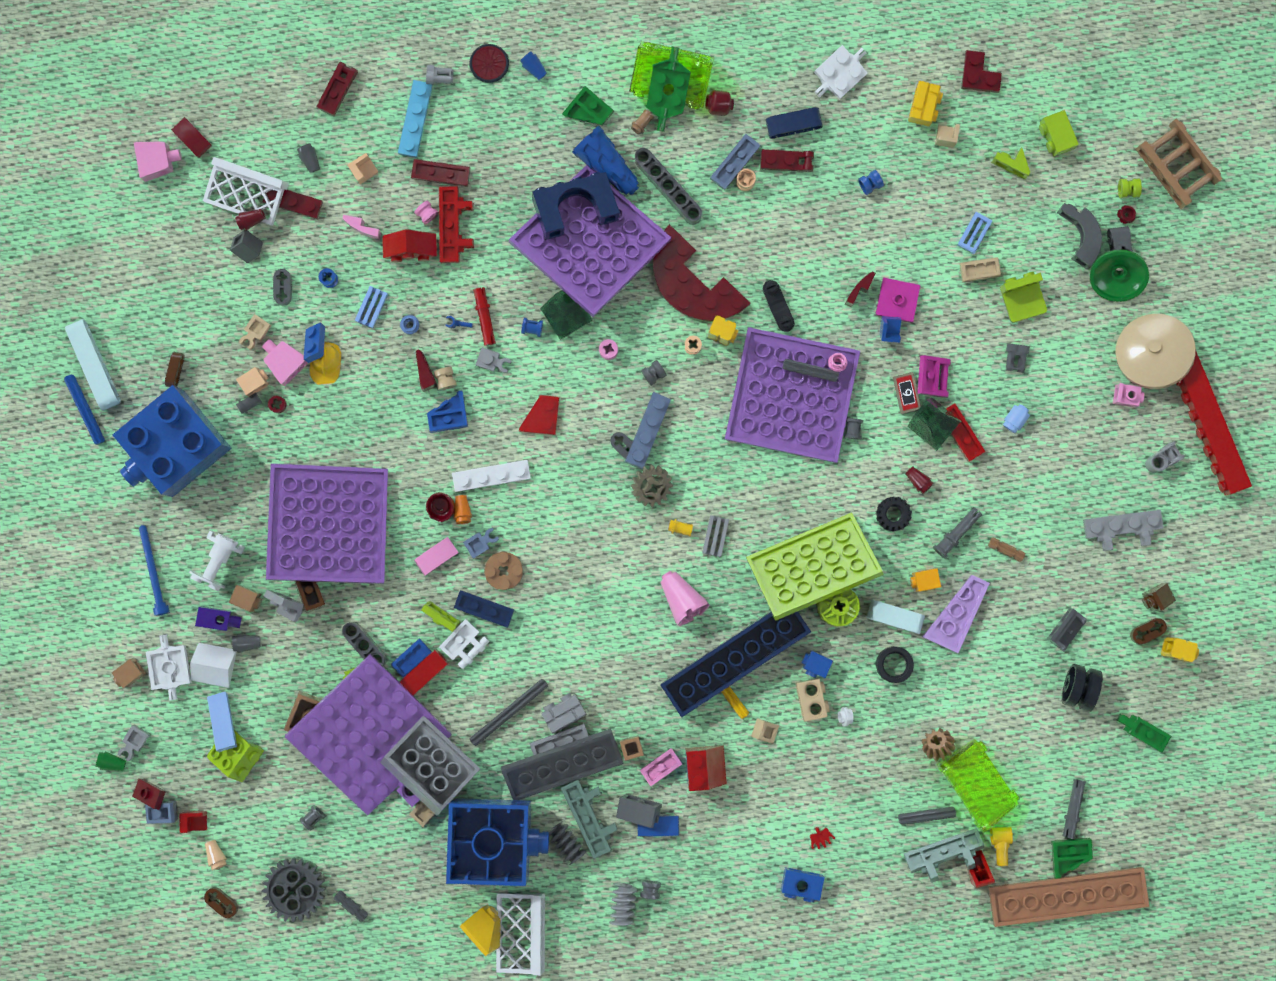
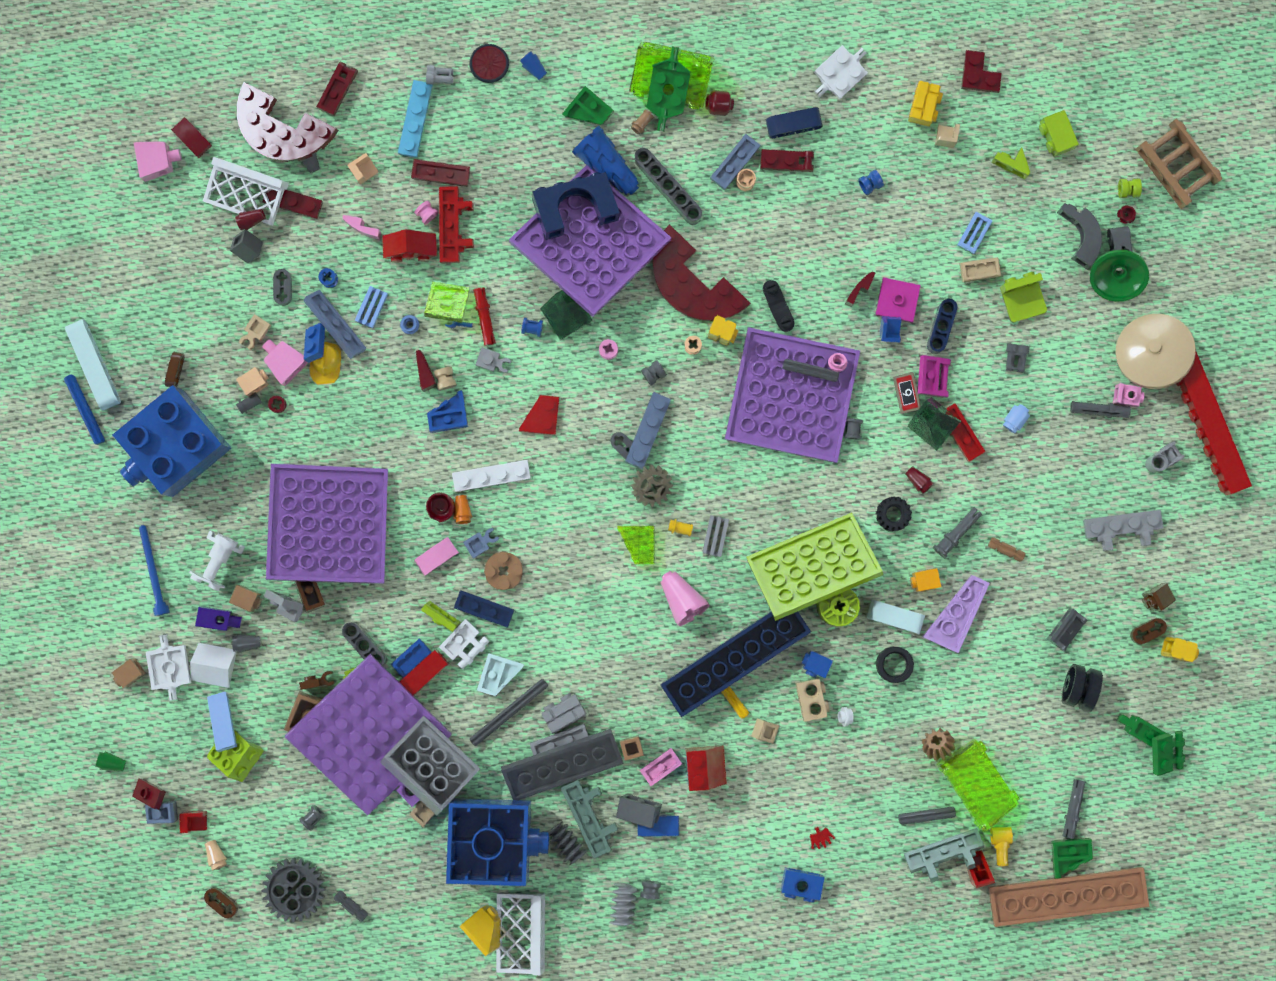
(134, 740): light grey plate -> none
(275, 138): none -> plate
(311, 681): none -> reddish brown plate
(334, 324): none -> sand blue plate
(447, 301): none -> clear neon green plate
(497, 674): none -> light aqua wing
(639, 542): none -> clear neon green wing
(948, 319): none -> dark blue beam
(1100, 409): none -> dark grey pin
(1163, 752): none -> green plate

